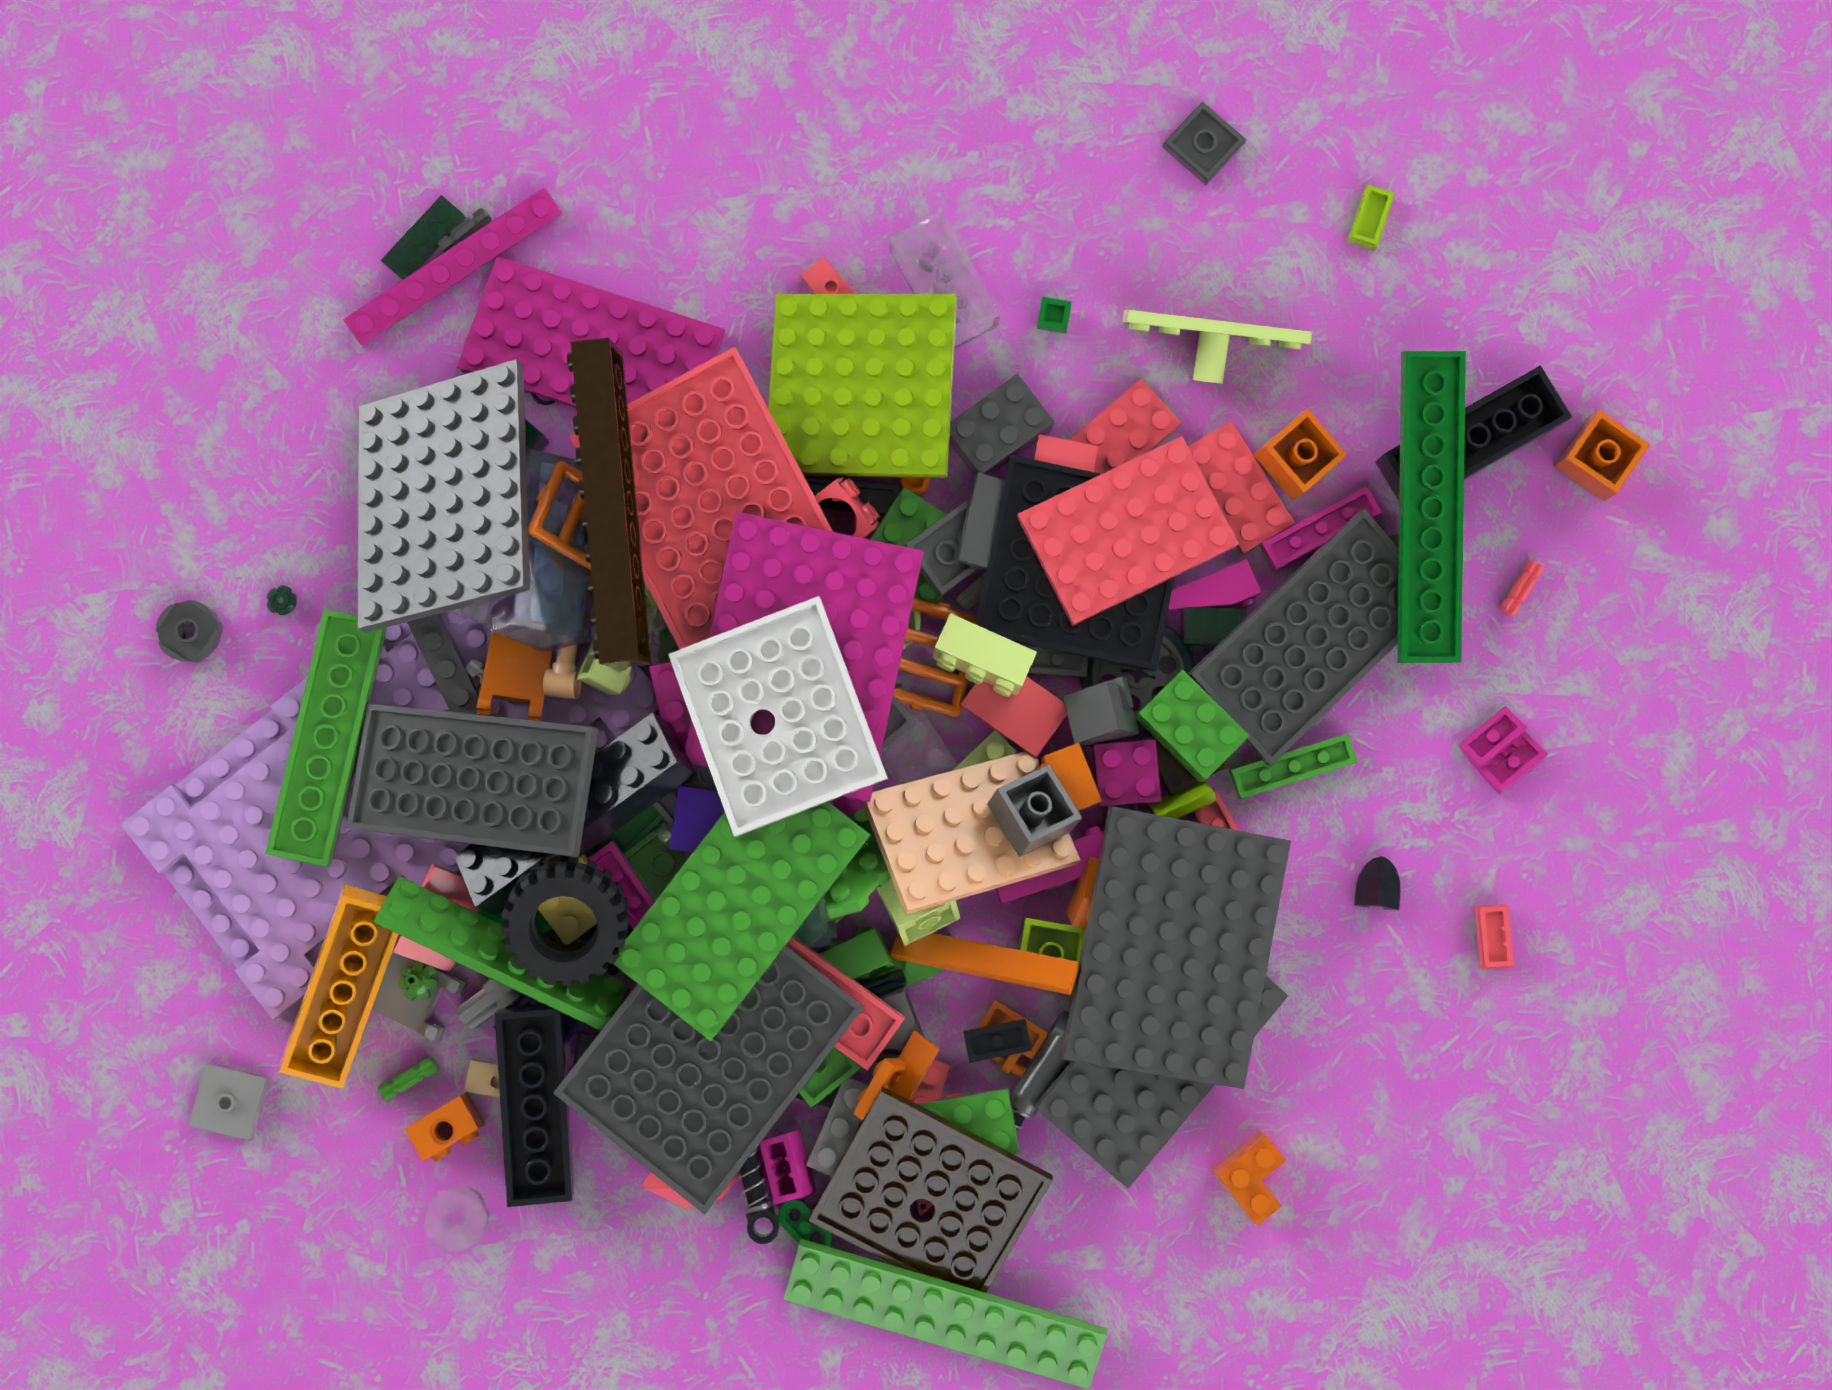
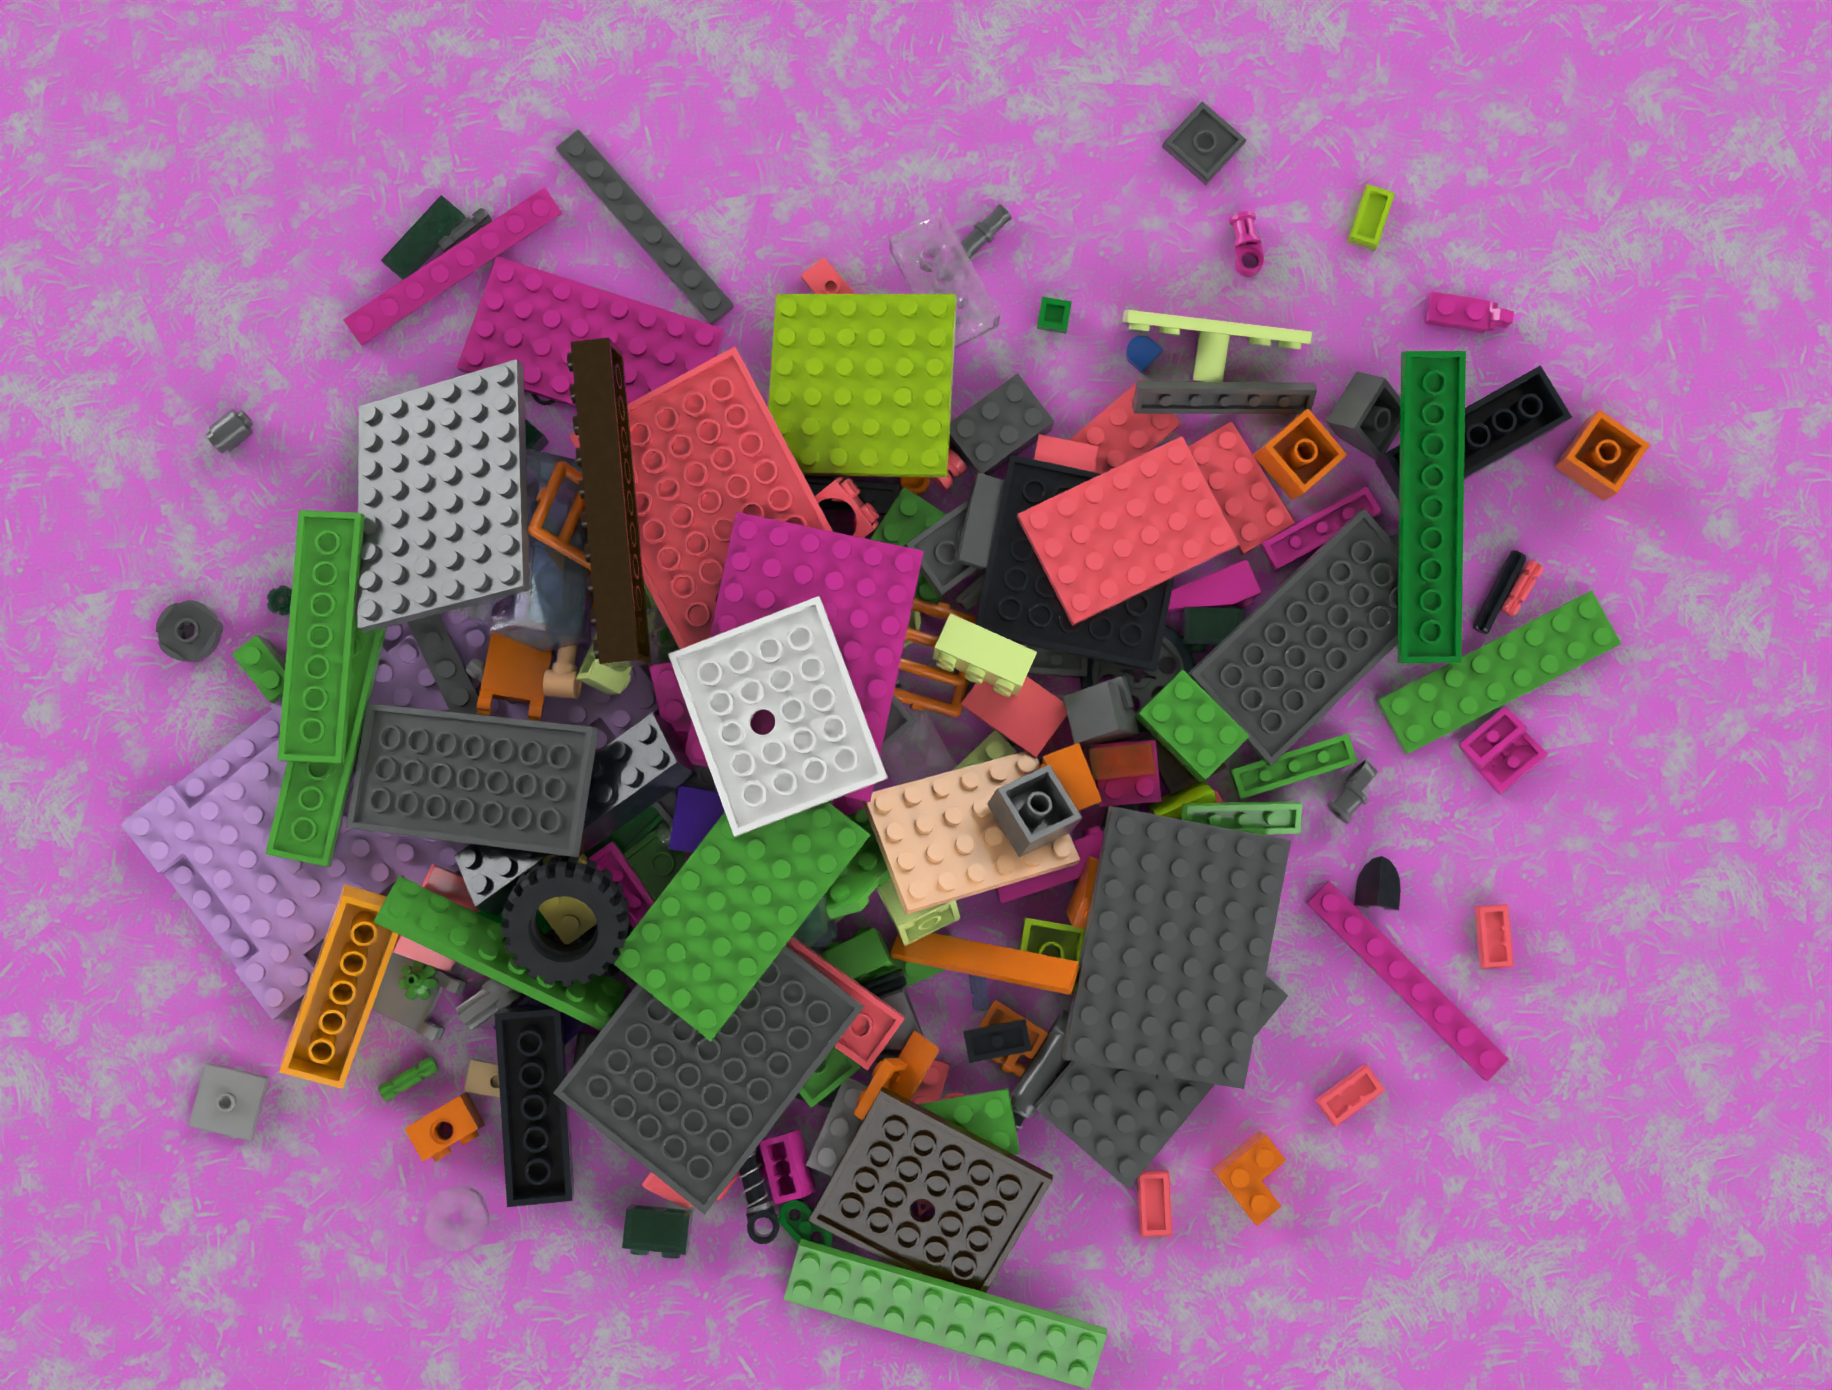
(230, 430): none -> dark grey brick
(263, 666): none -> bright green brick
(321, 637): none -> bright green plate
(645, 227): none -> dark grey plate
(657, 1230): none -> clear green brick
(956, 468): none -> coral wheel
(979, 988): none -> clear light blue axle
(985, 230): none -> dark grey pin
(1122, 761): none -> clear orange plate
(1142, 352): none -> blue tile
(1154, 1203): none -> coral tile
(1223, 397): none -> dark grey plate
(1246, 242): none -> dark pink connector
(1250, 817): none -> bright green plate
(1349, 1095): none -> coral plate
(1353, 796): none -> dark grey connector
(1367, 414): none -> dark grey slope
(1407, 981): none -> dark pink plate
(1466, 313): none -> dark pink hinge
(1498, 672): none -> bright green plate
(1499, 592): none -> black axle

